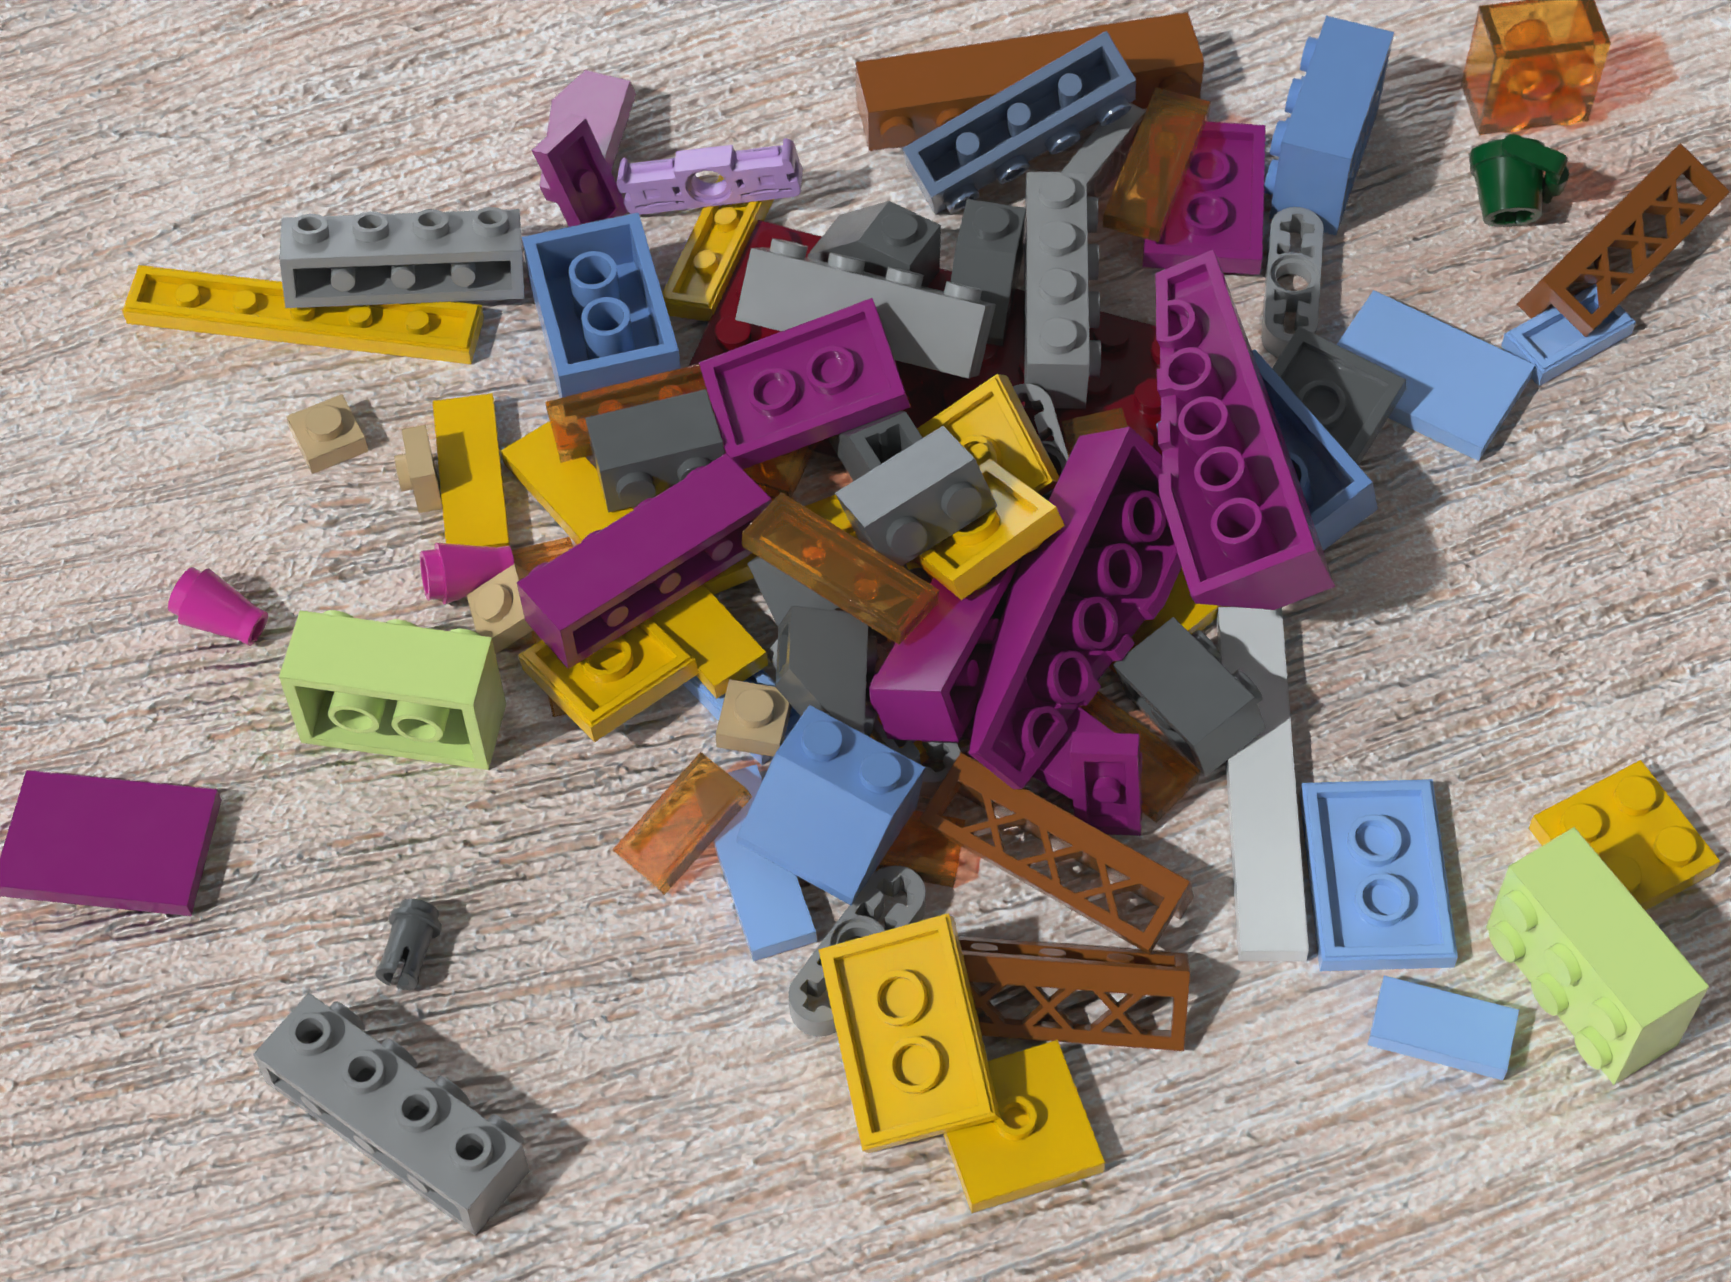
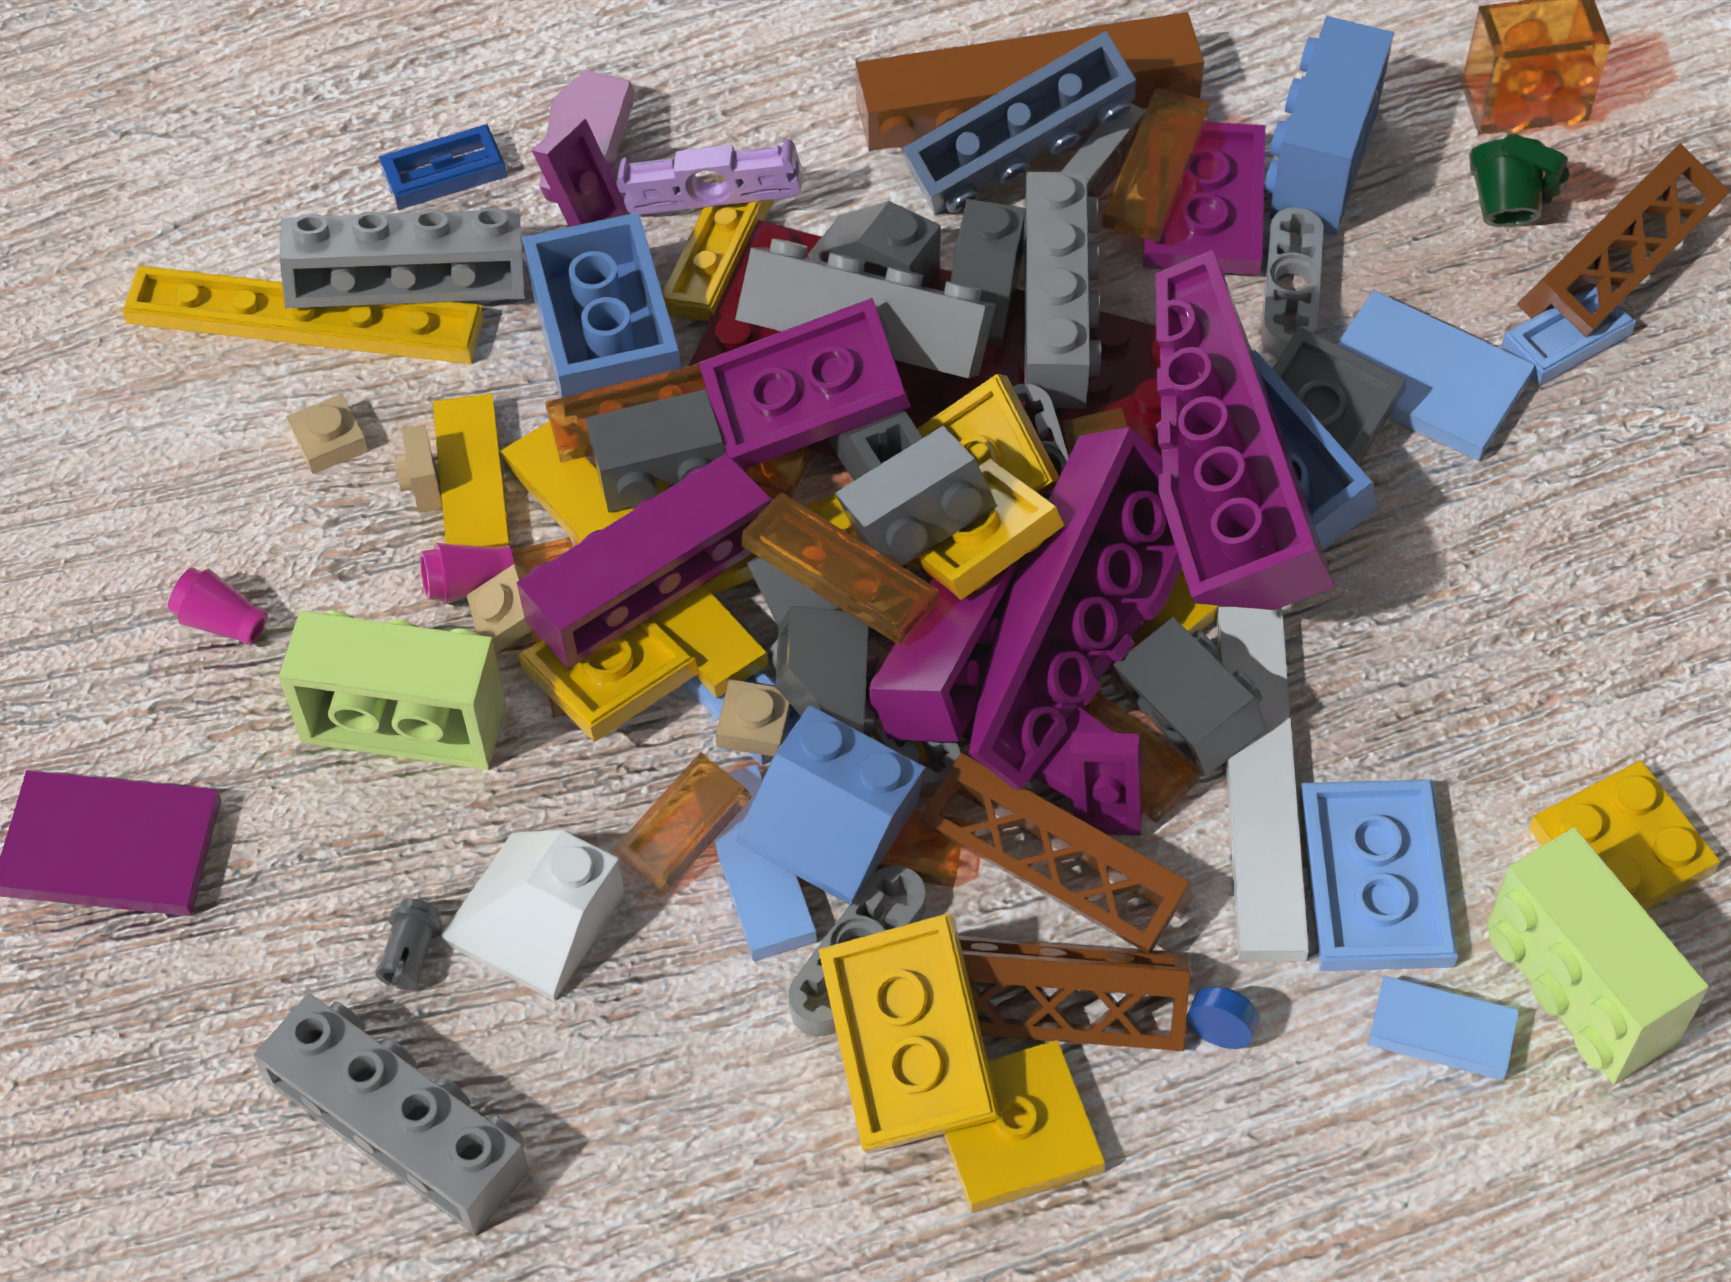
(445, 174): none -> blue tile
(538, 908): none -> white slope
(1223, 1017): none -> blue tile

